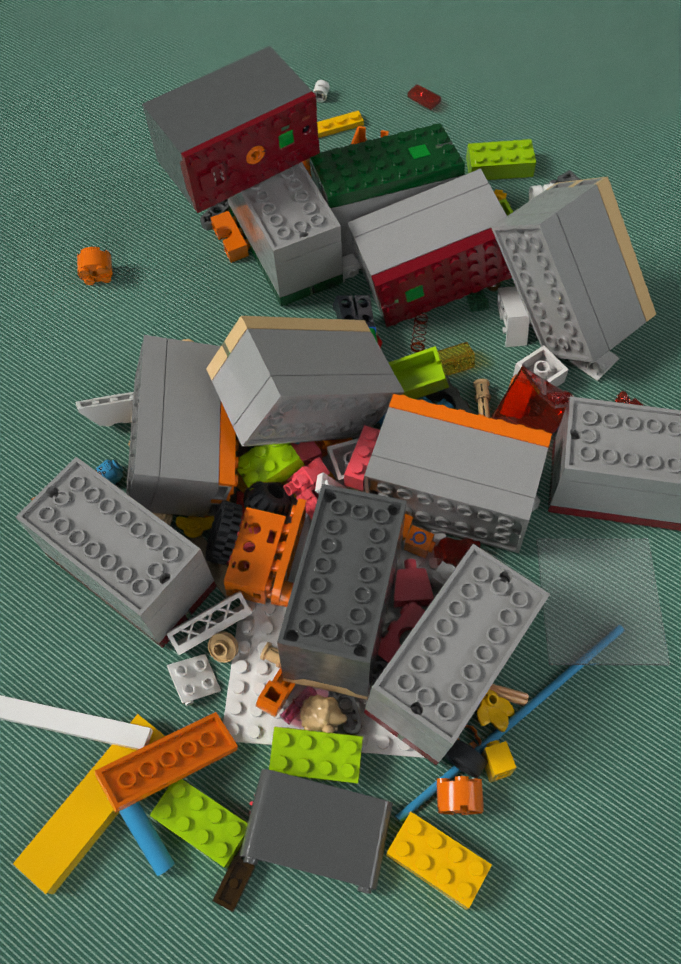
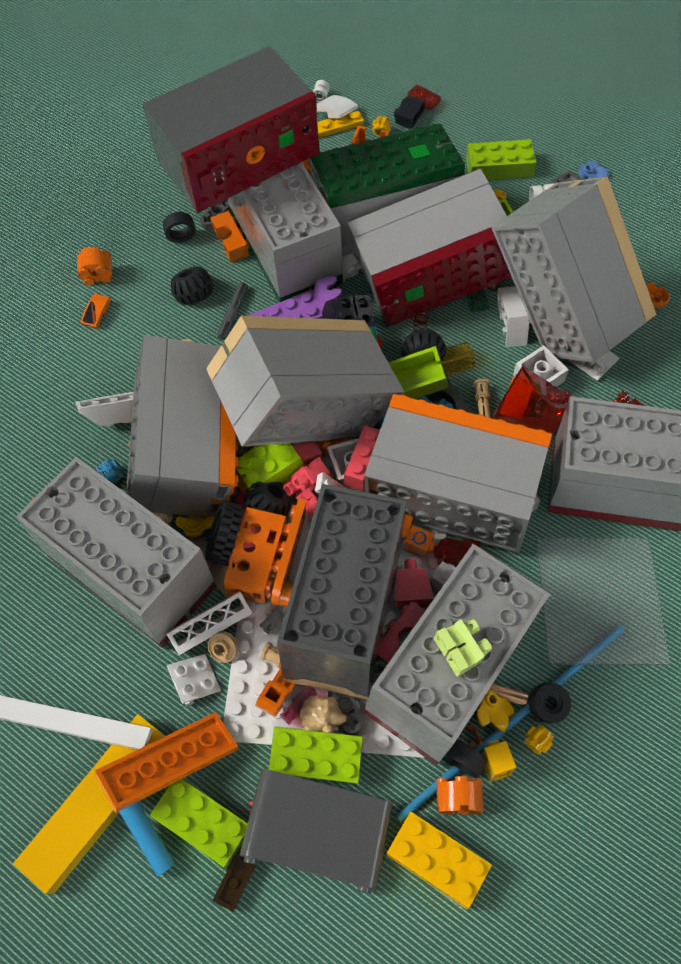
(94, 311): none -> slope
(177, 218): none -> black tyre
(191, 285): none -> black wheel
(232, 311): none -> dark grey axle
(272, 620): none -> dark grey pin
(310, 304): none -> medium lavender hinge
(336, 106): none -> white slope
(379, 124): none -> yellow gear
(409, 111): none -> black brick
(423, 340): none -> black wheel
(461, 647): none -> yellowish green hips
(539, 739): none -> yellow gear
(561, 698): none -> black tyre
(592, 170): none -> medium blue plate
(658, 295): none -> orange hair

